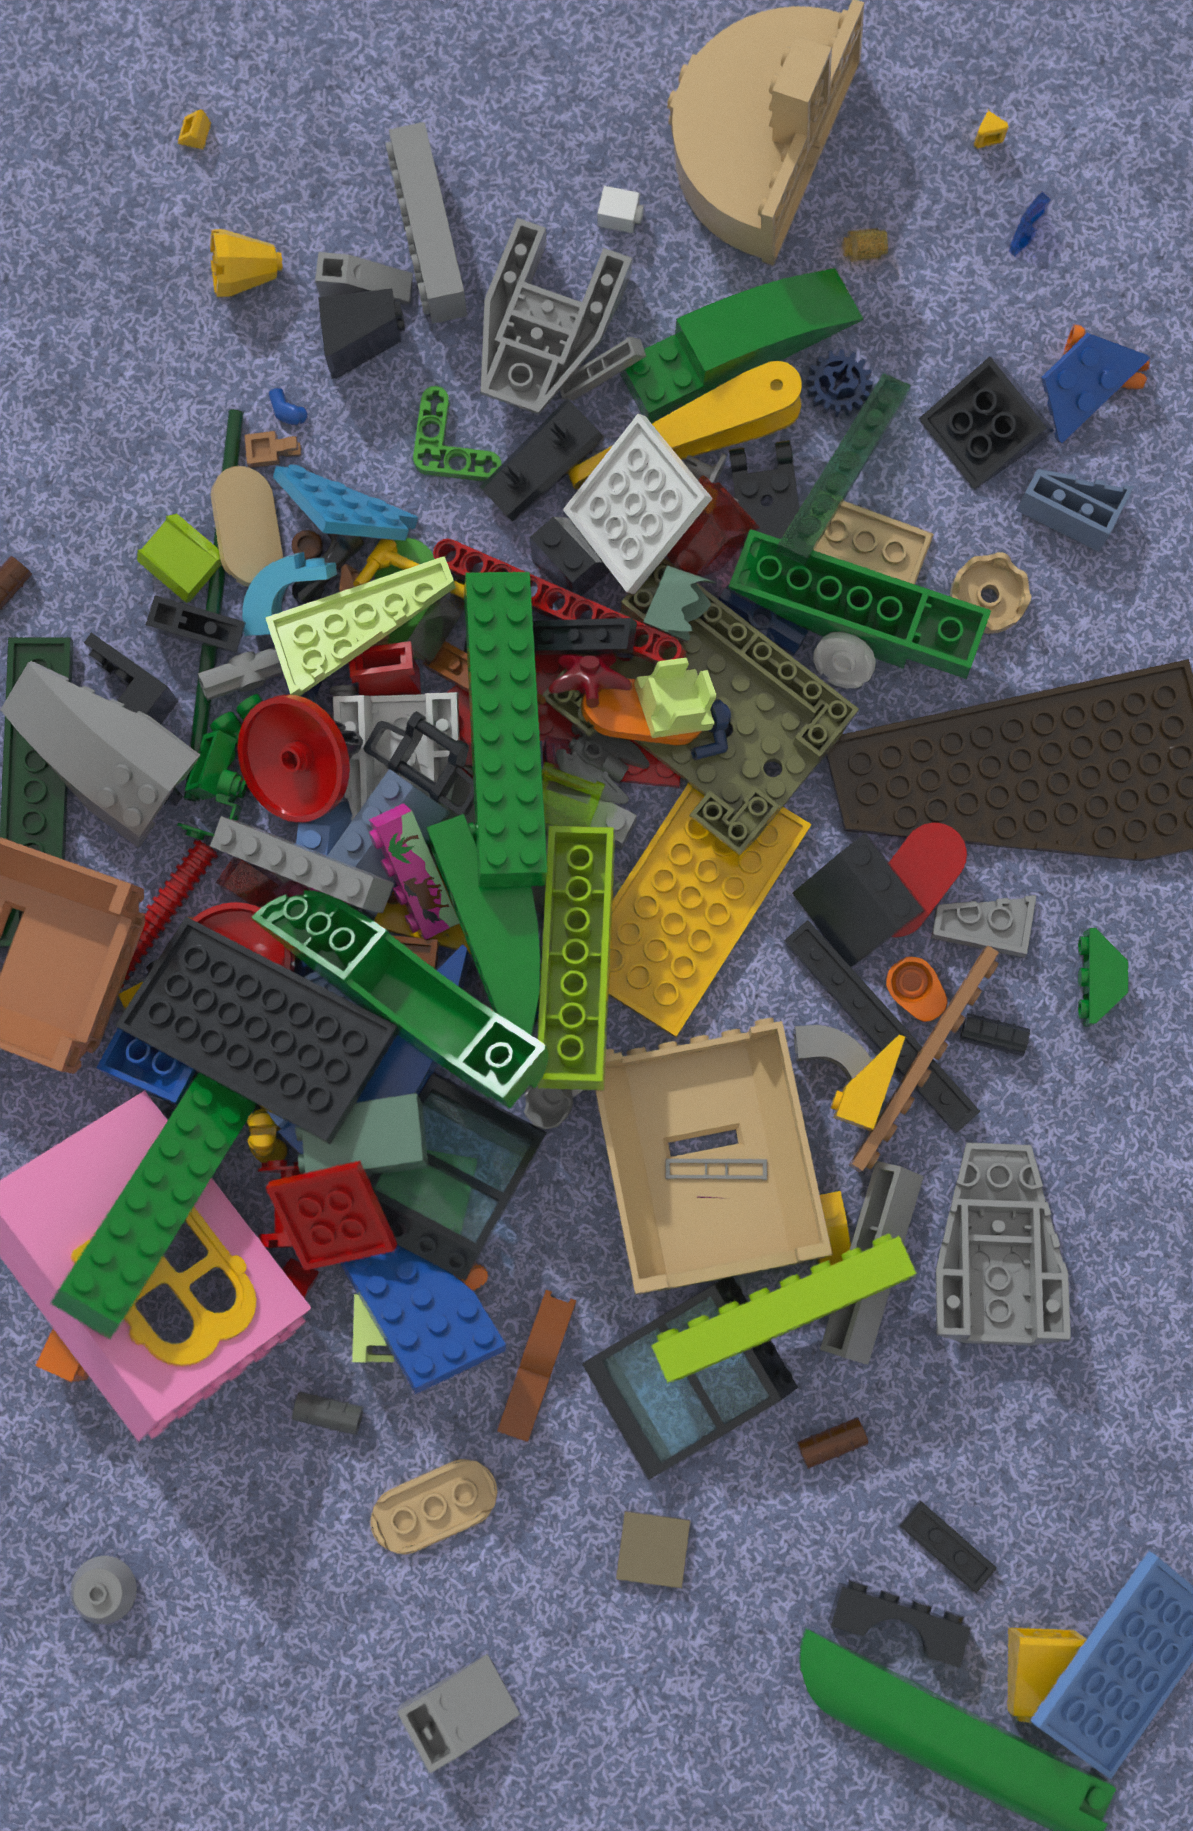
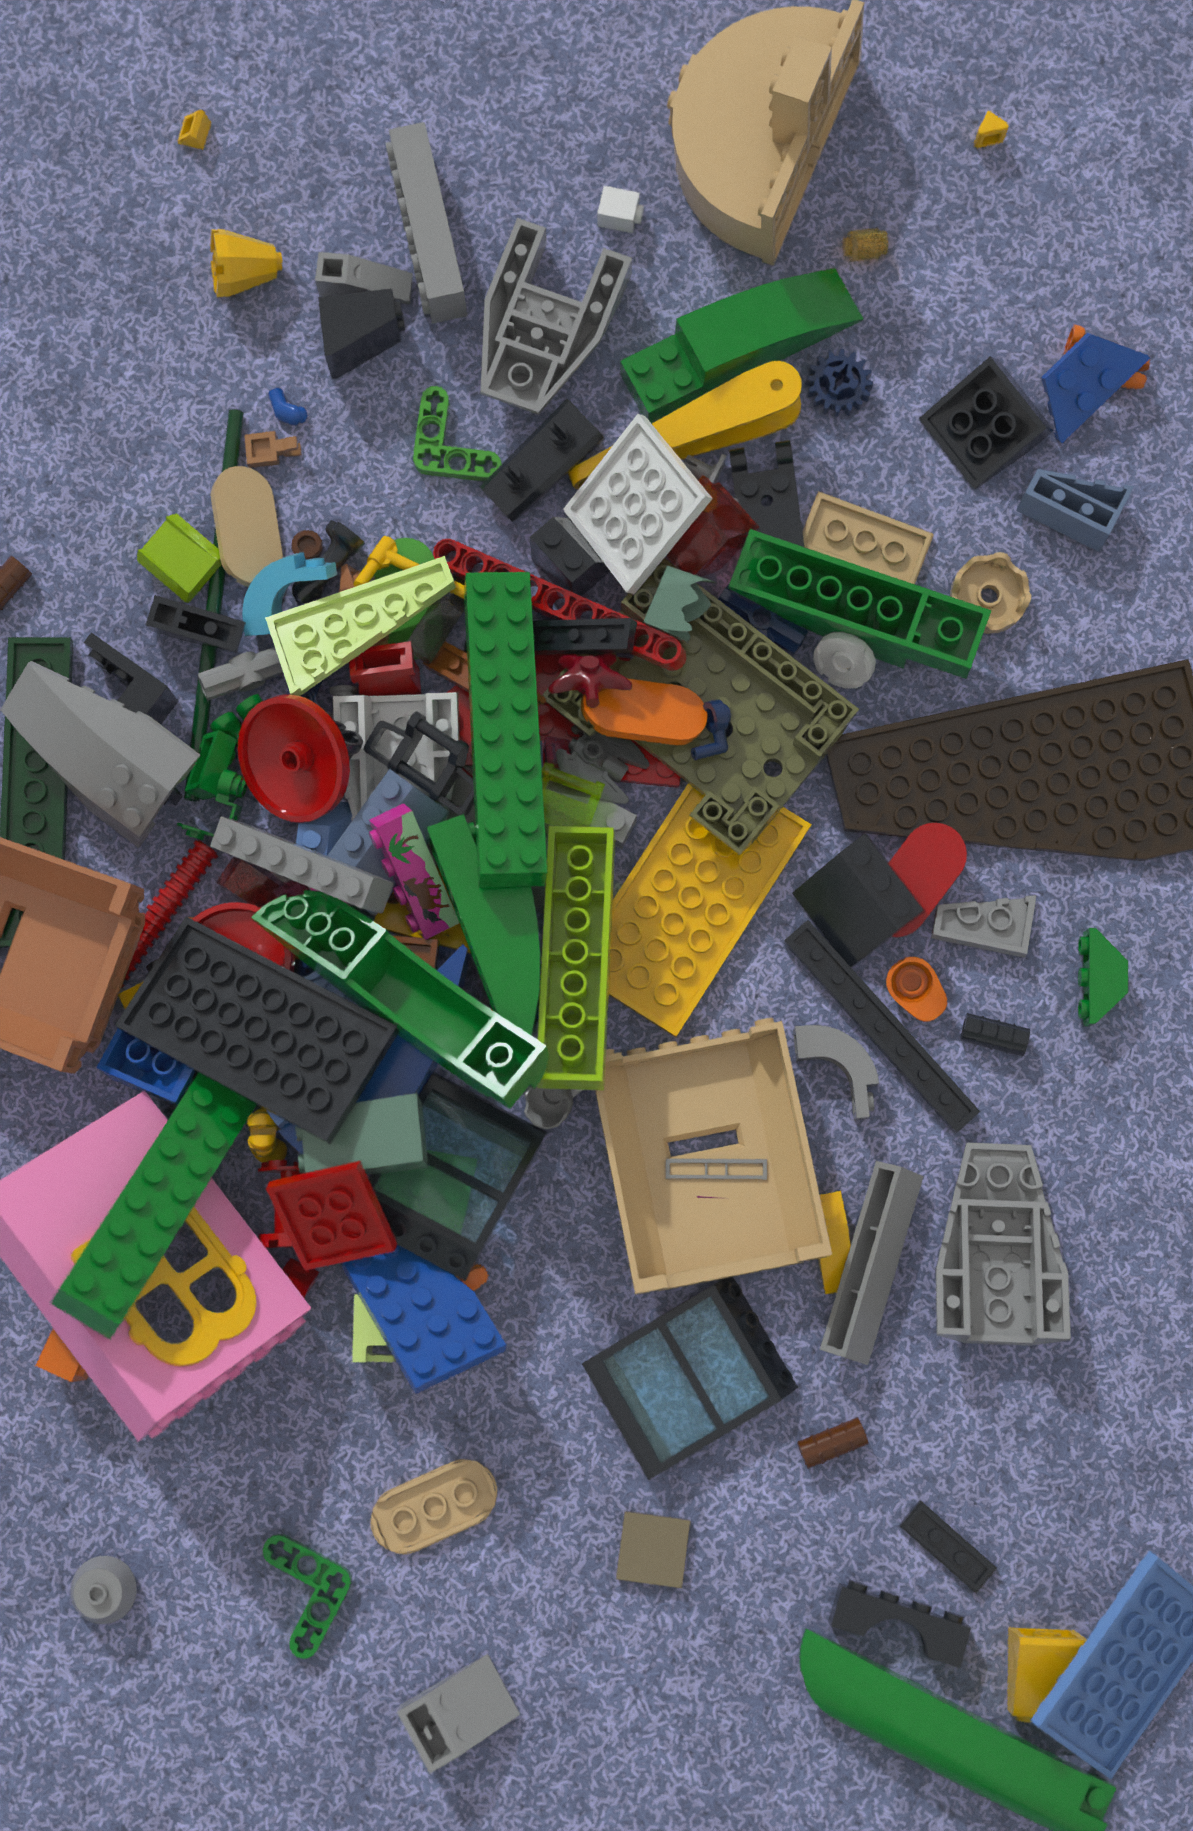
(317, 1580): none -> green beam
(327, 1413): dark grey axle -> none
(342, 509): dark azure wing -> none
(536, 1367): dark orange piece -> none
(603, 368): light grey piece -> none
(676, 699): yellowish green panel -> none
(784, 1309): lime brick -> none
(843, 469): clear green plate -> none
(865, 1093): yellow slope -> none
(918, 1072): medium nougat plate -> none
(1025, 231): clear blue slope -> none

